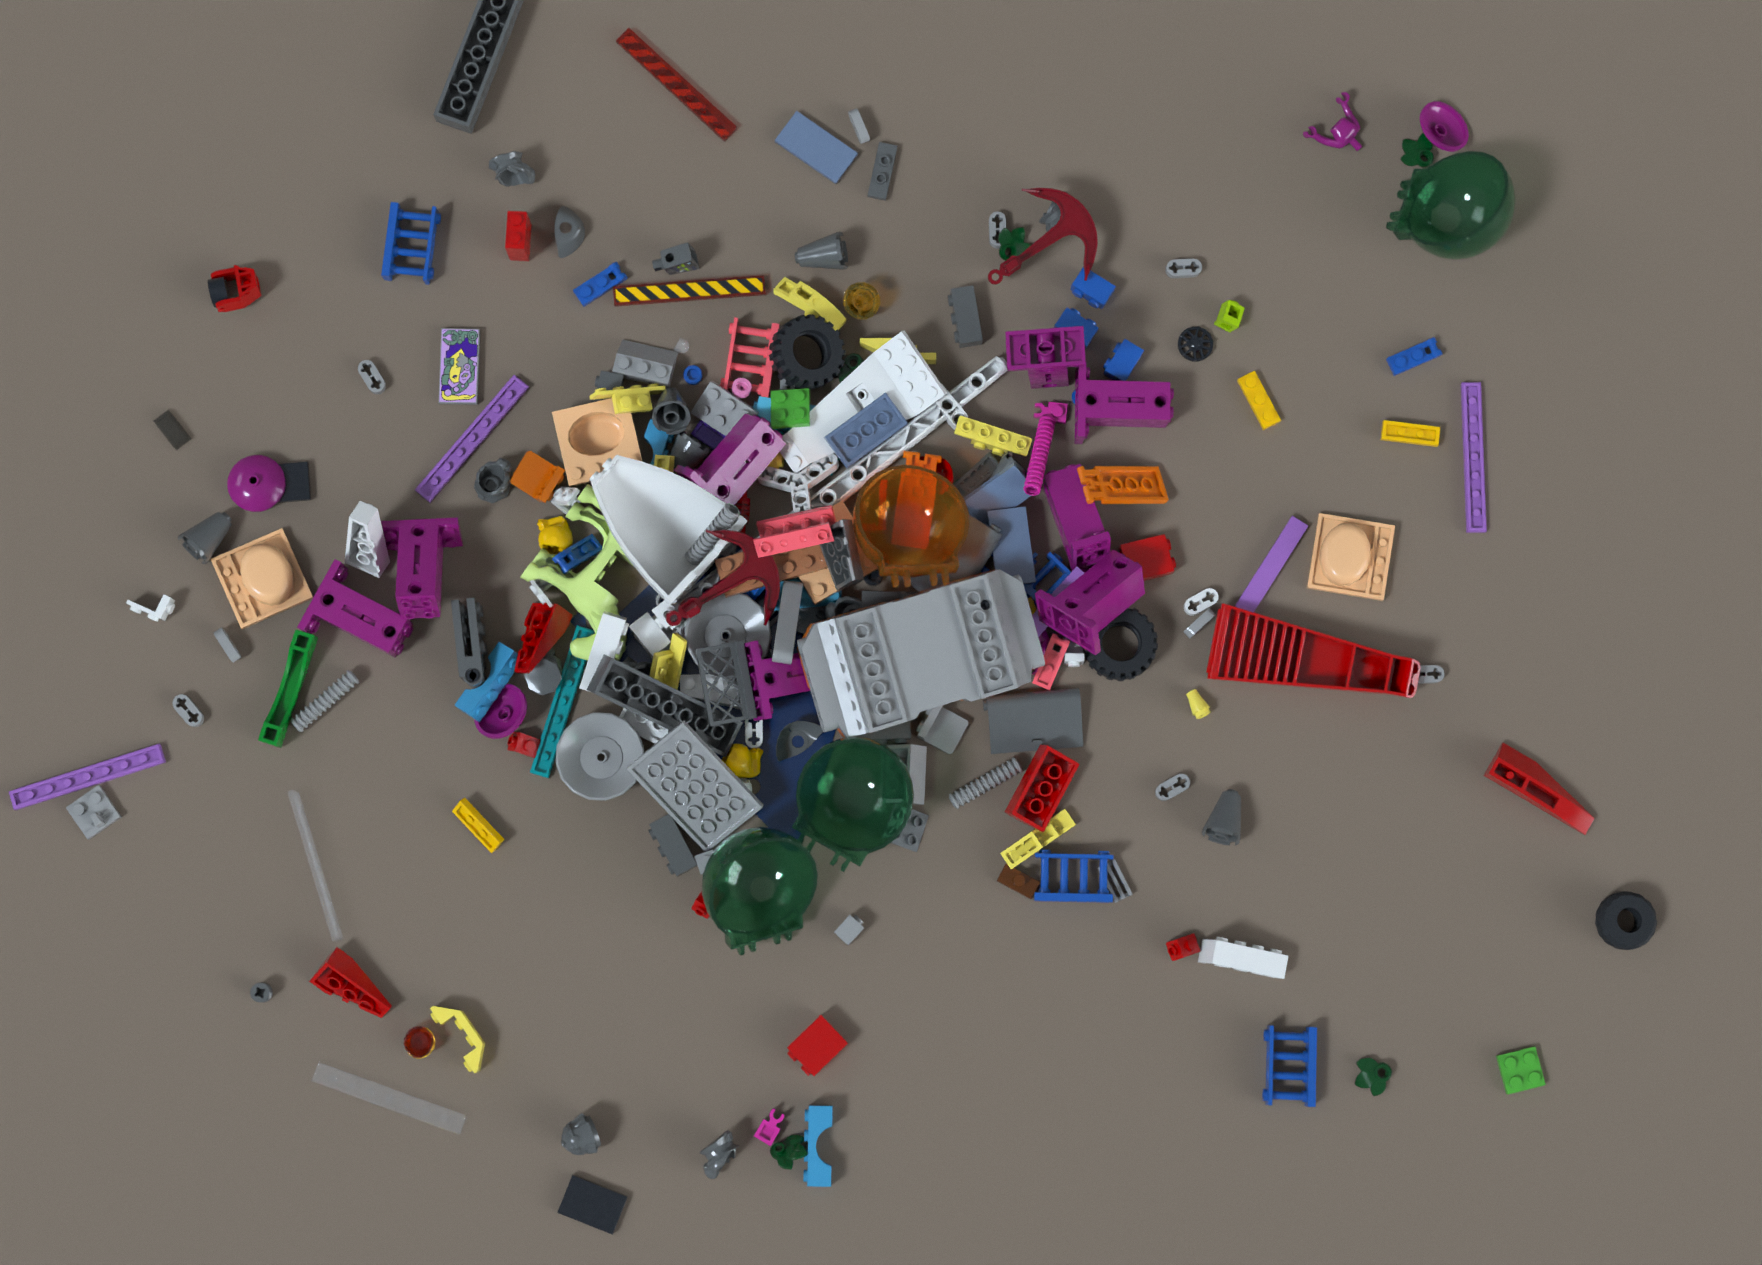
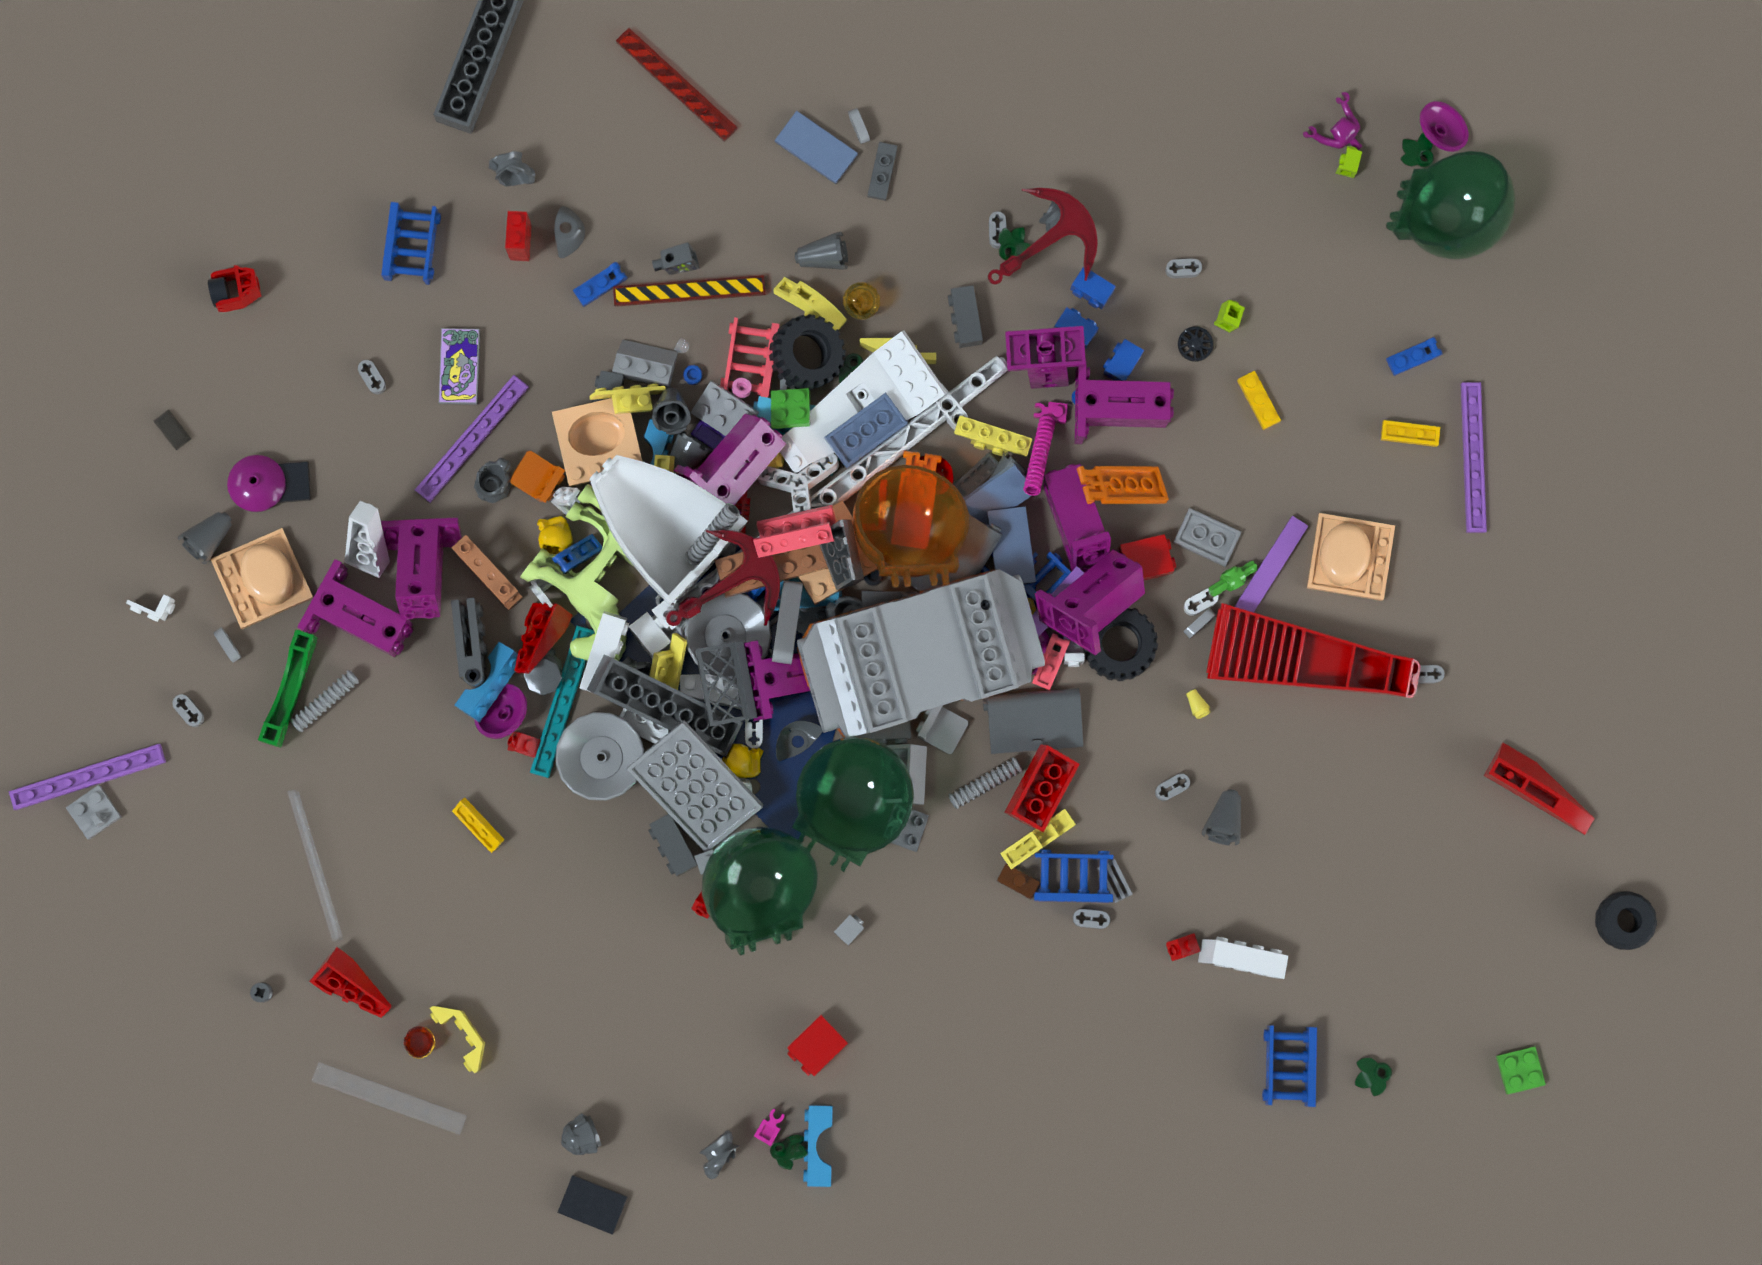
(487, 572): none -> nougat fence
(1092, 914): none -> light grey beam
(1207, 537): none -> light grey tile
(1232, 578): none -> bright green axle
(1349, 162): none -> lime brick

